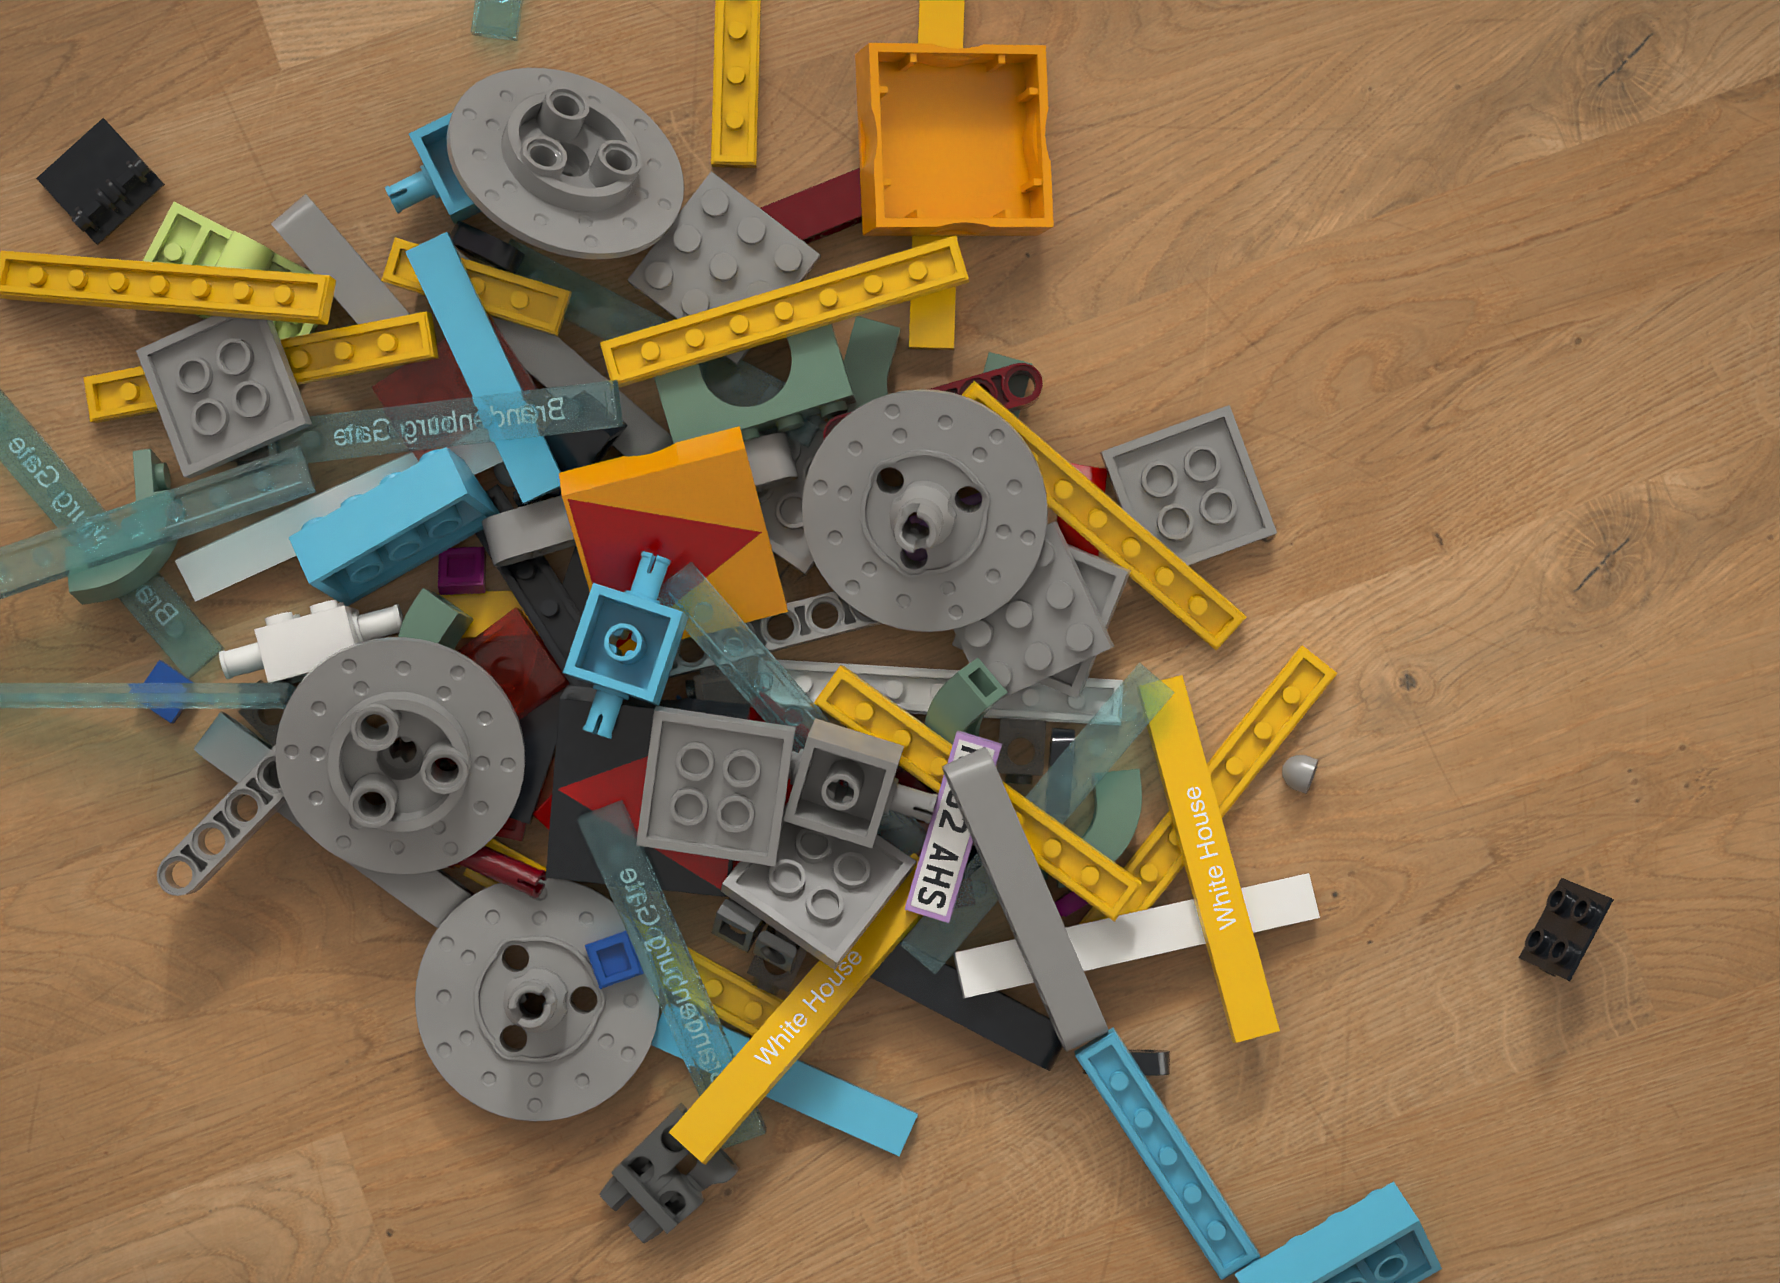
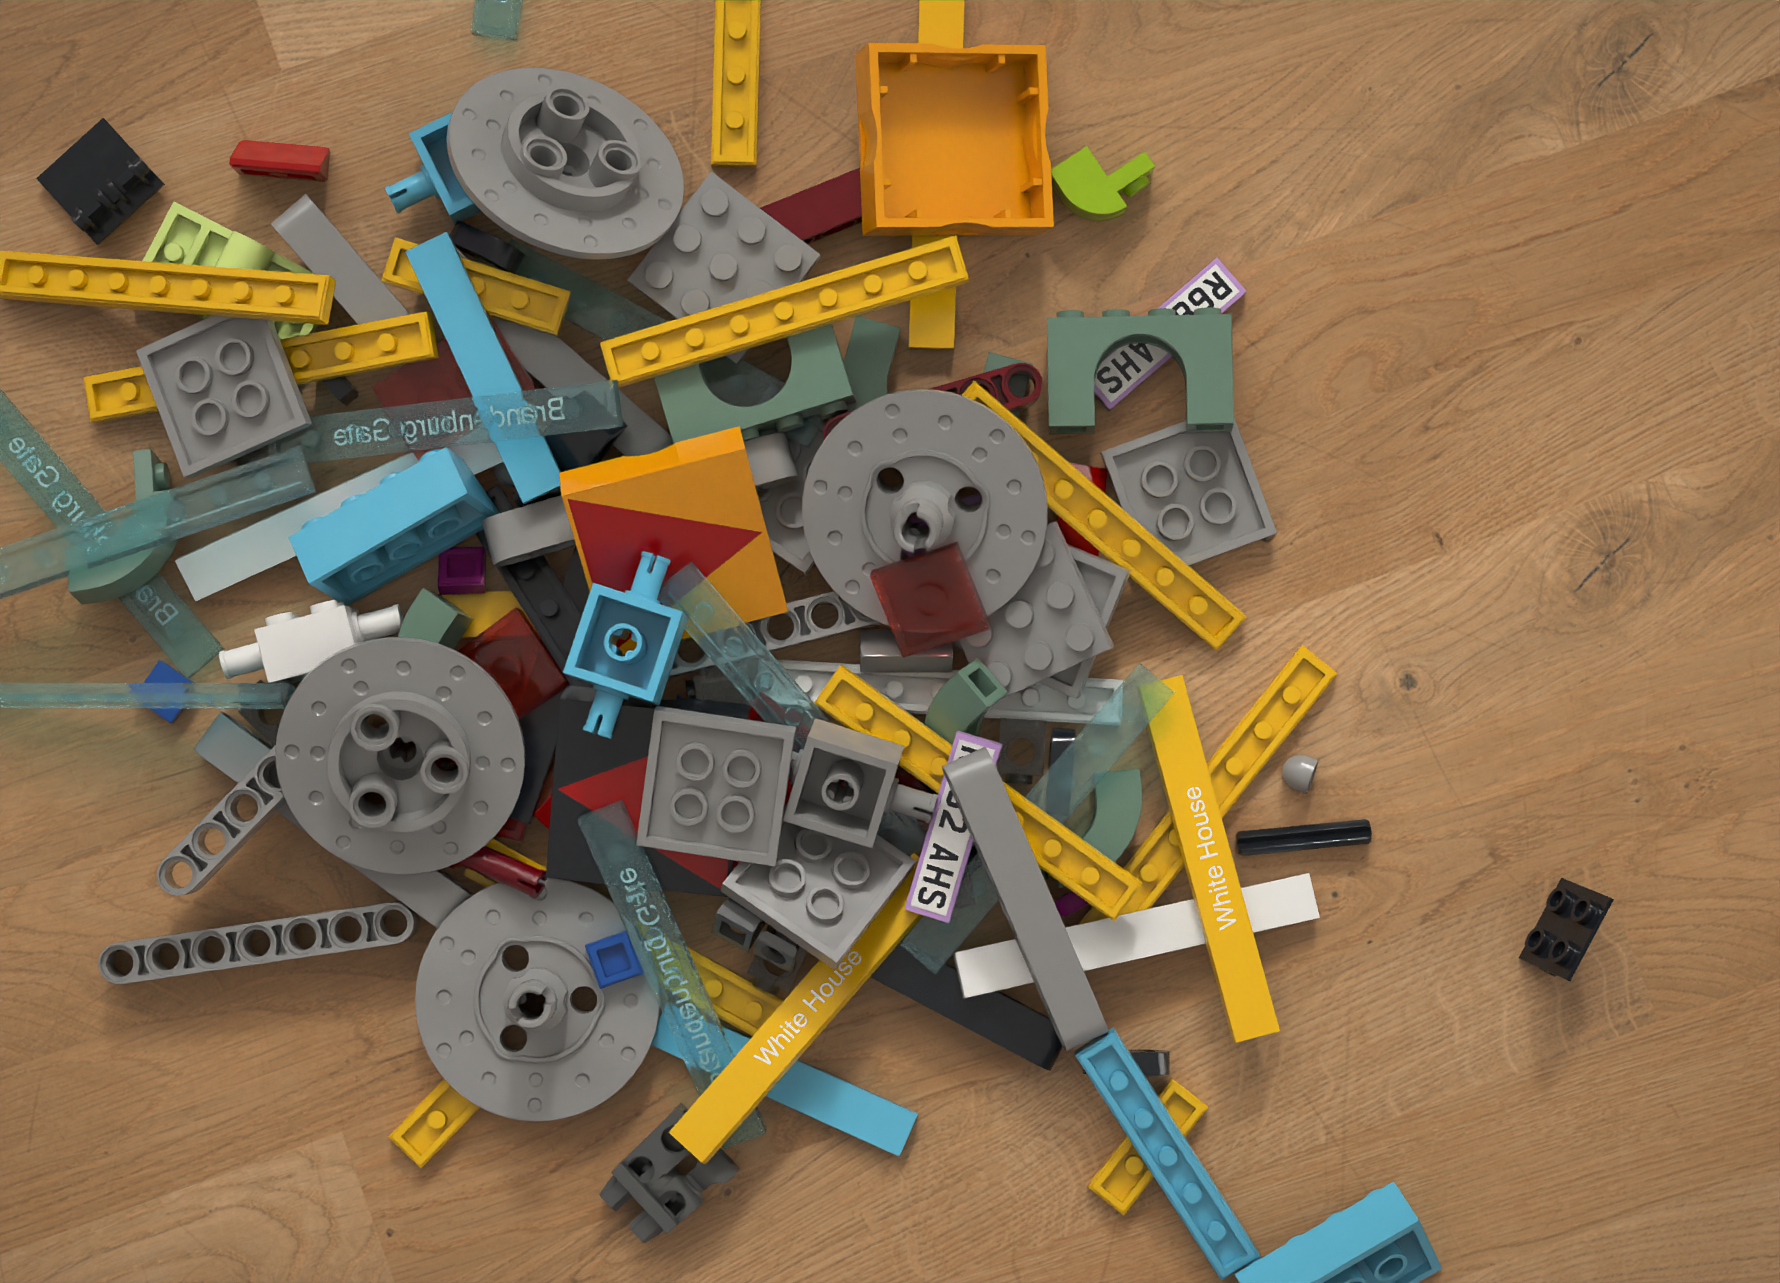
(237, 943): none -> light grey beam
(281, 160): none -> red slope
(342, 389): none -> black tile
(433, 1123): none -> yellow tile
(881, 654): none -> light grey slope
(930, 599): none -> clear red tile
(1092, 193): none -> lime brick
(1125, 1172): none -> yellow tile
(1136, 362): none -> tile
(1196, 342): none -> sand green arch
(1303, 837): none -> black axle

